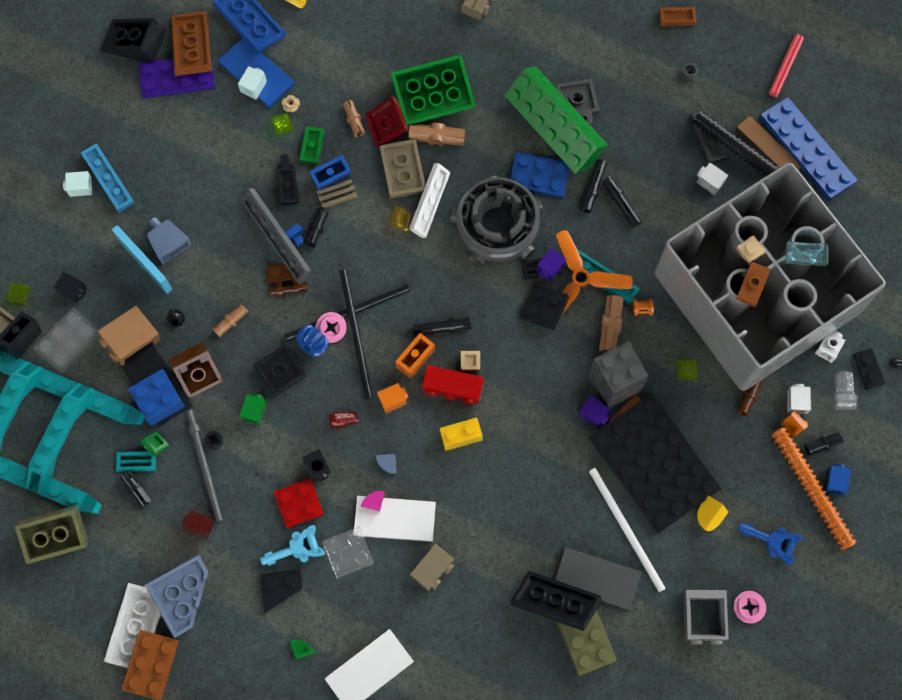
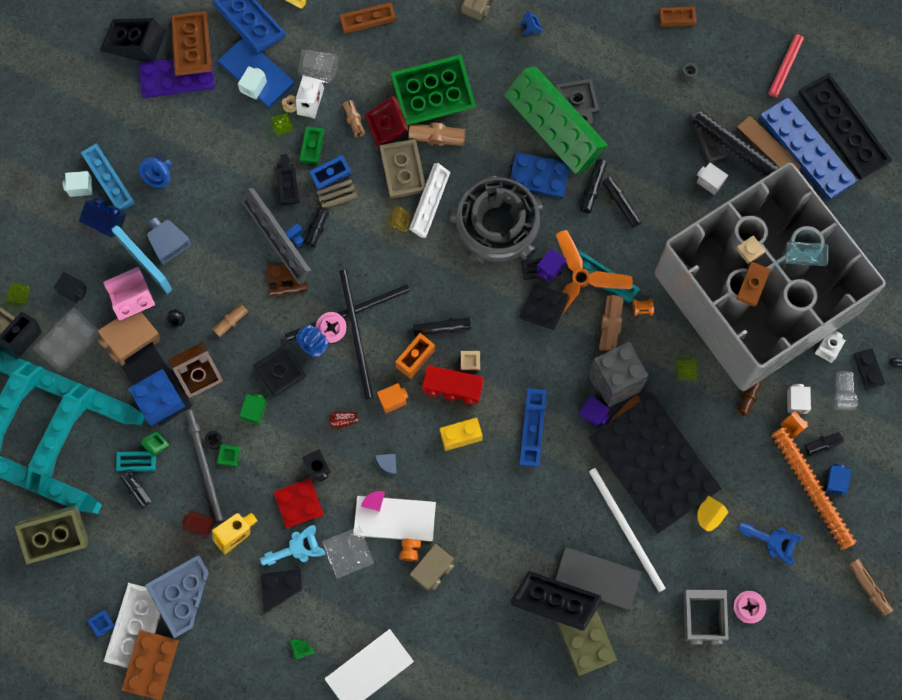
(101, 217): none -> clear blue brick
(101, 623): none -> blue tile
(129, 293): none -> bright pink panel
(155, 172): none -> blue hair
(227, 537): none -> yellow torso
(229, 455): none -> green tile
(309, 93): none -> white torso
(318, 65): none -> clear brick
(367, 18): none -> dark orange plate
(409, 550): none -> orange wheel
(532, 23): none -> blue tile
(533, 427): none -> blue slope
(844, 126): none -> black plate
(876, 596): none -> medium nougat pin

